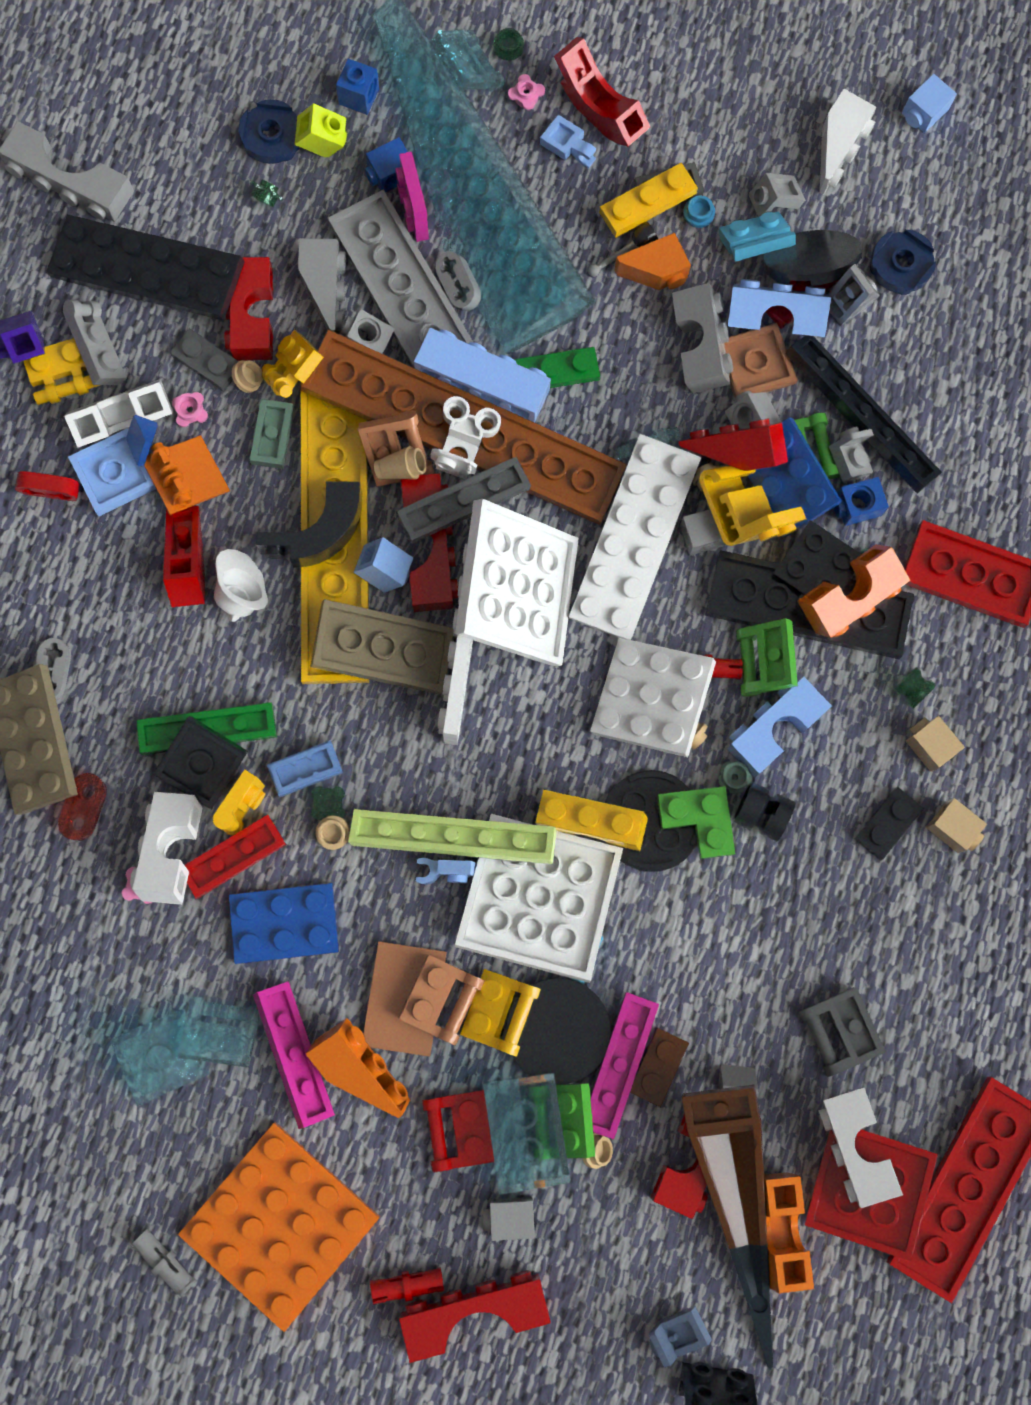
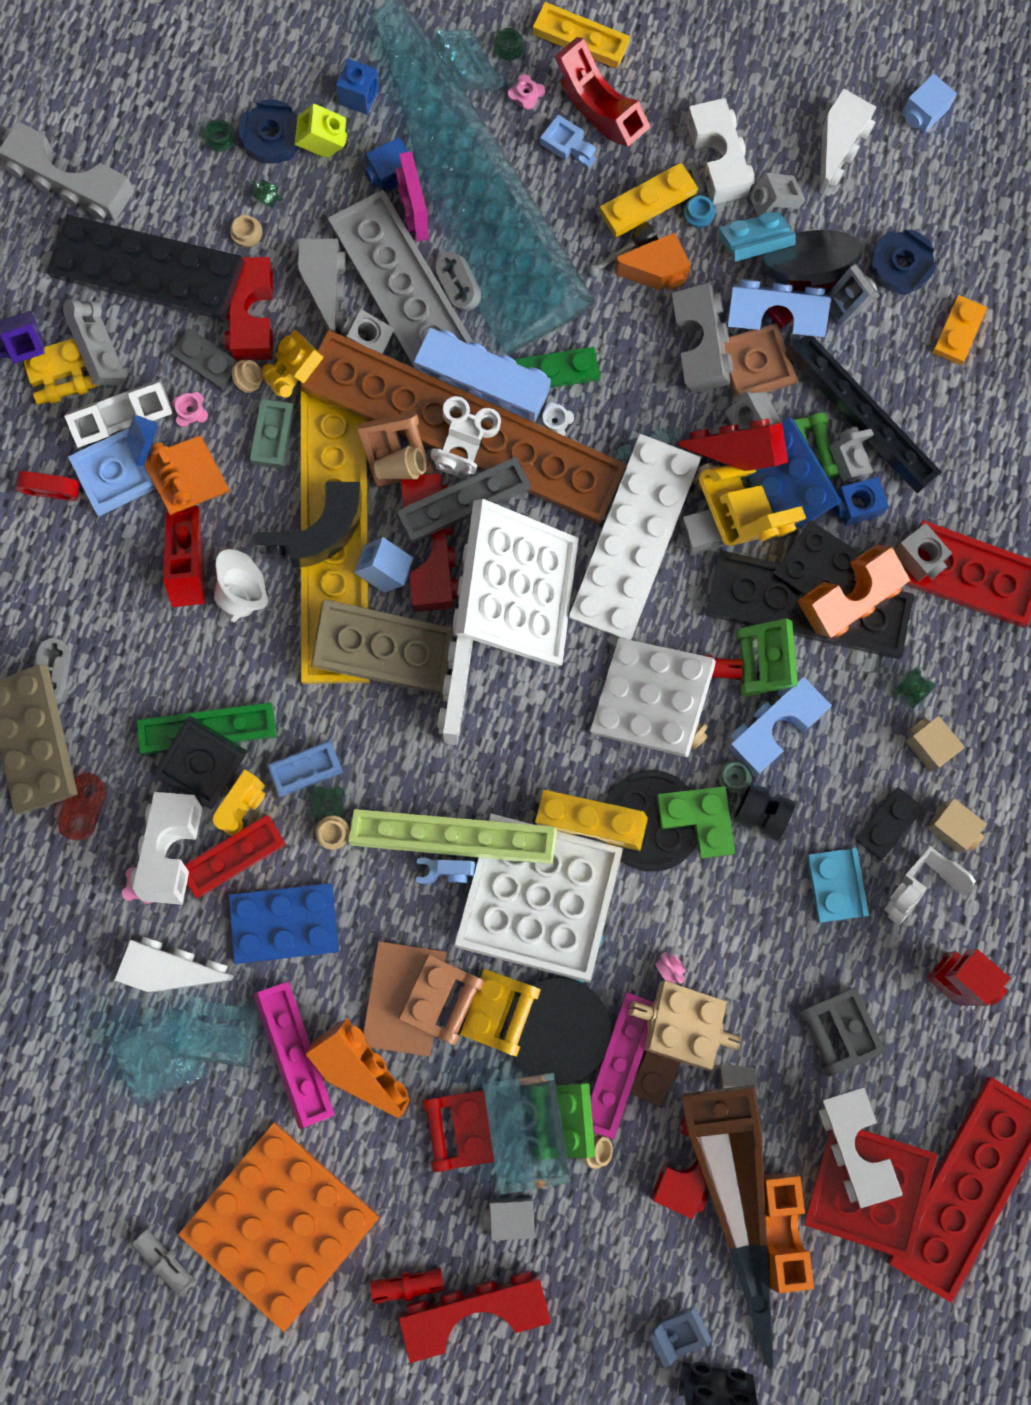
(156, 970): none -> white slope
(216, 127): none -> clear green plate
(246, 231): none -> tan plate
(556, 411): none -> white plate
(564, 26): none -> yellow plate
(671, 968): none -> bright pink plate
(685, 1025): none -> tan plate
(714, 126): none -> white arch
(837, 885): none -> medium azure plate
(911, 890): none -> white piece
(927, 540): none -> light grey brick
(959, 330): none -> light orange plate
(969, 978): none -> red arch

